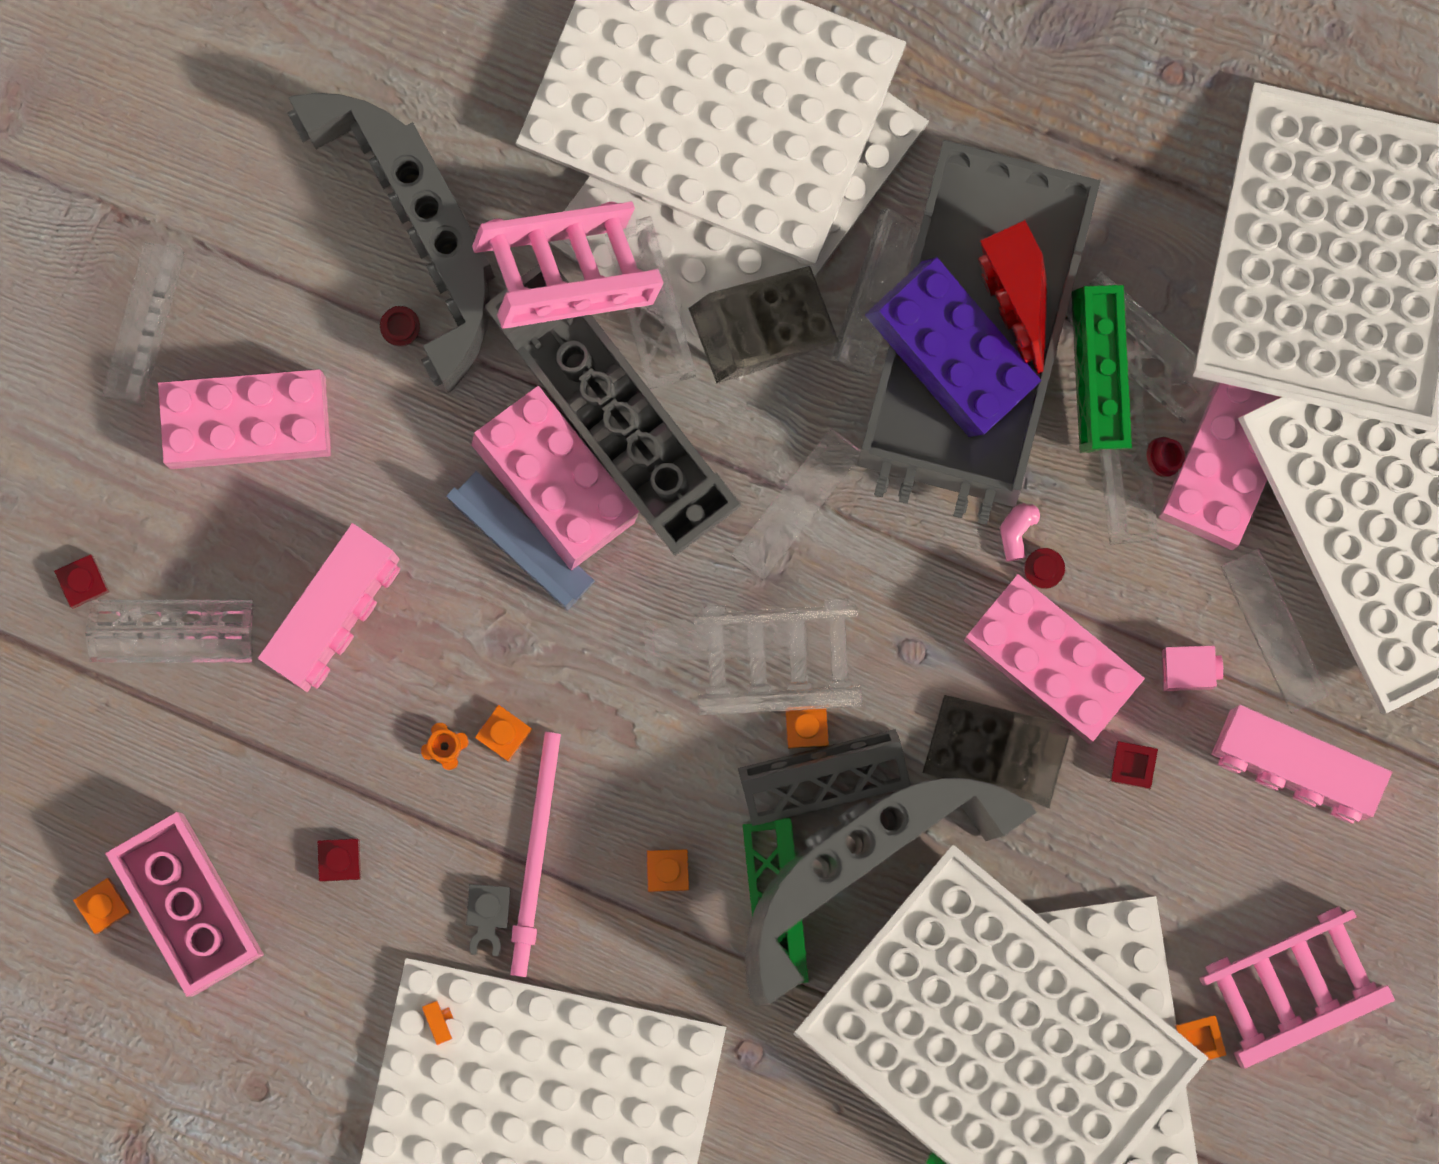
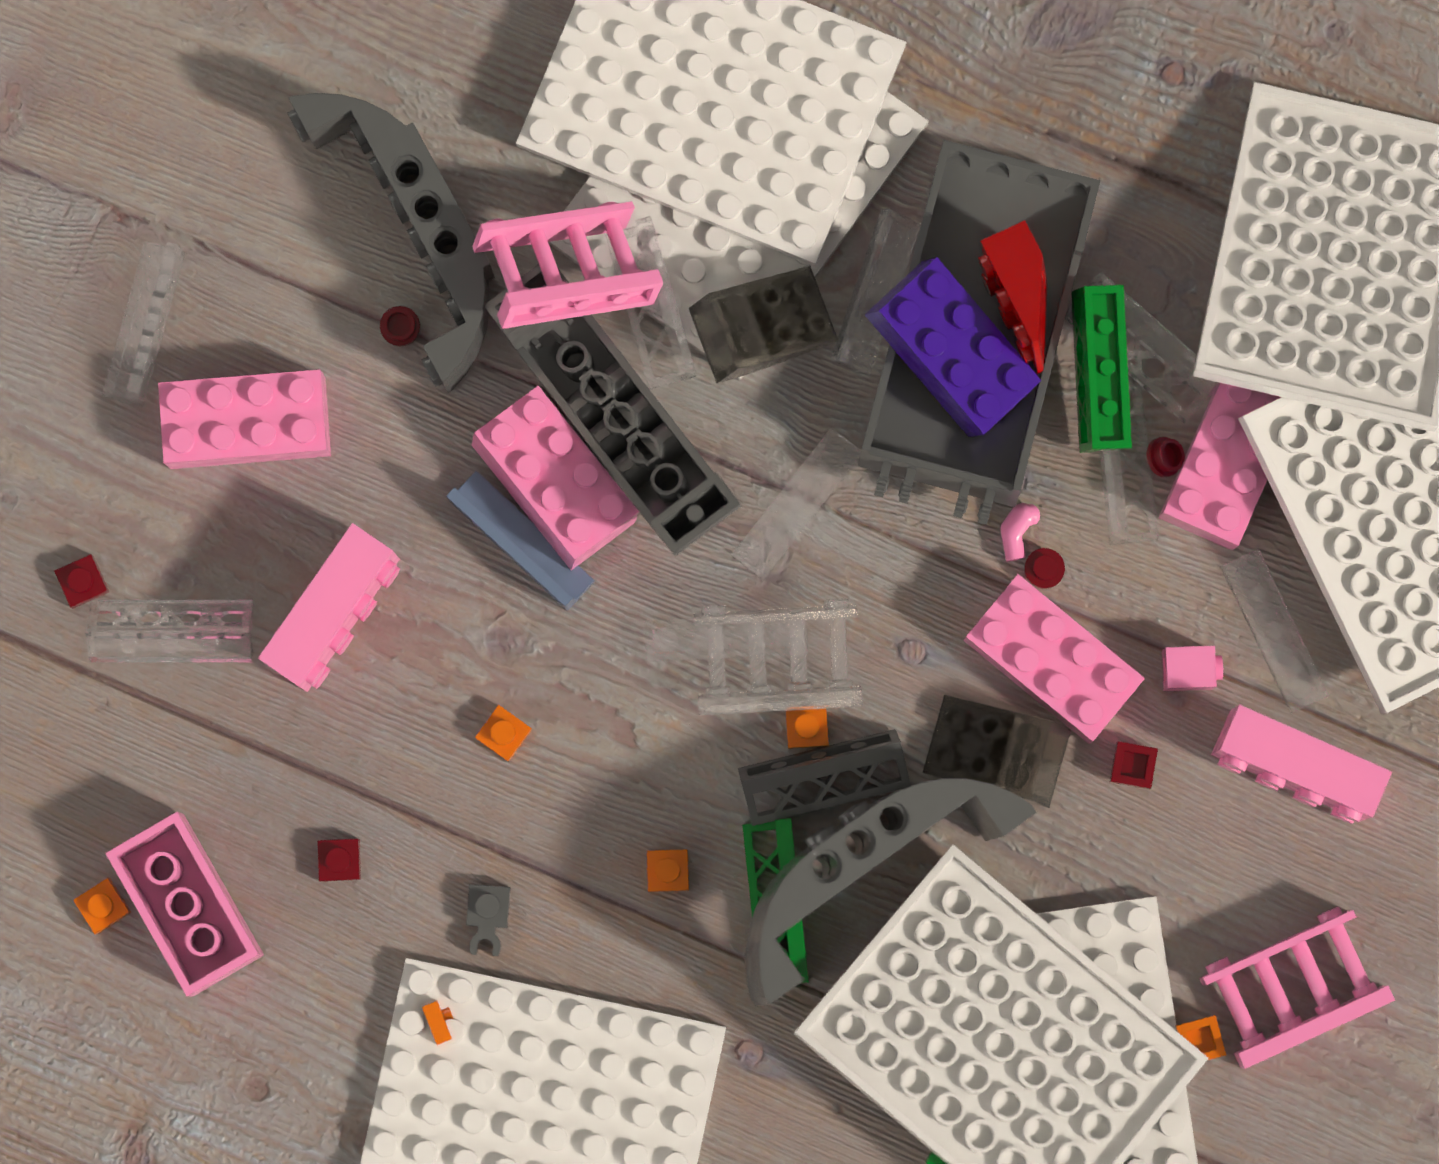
(447, 757): orange plate -> none
(524, 934): bright pink bar -> none

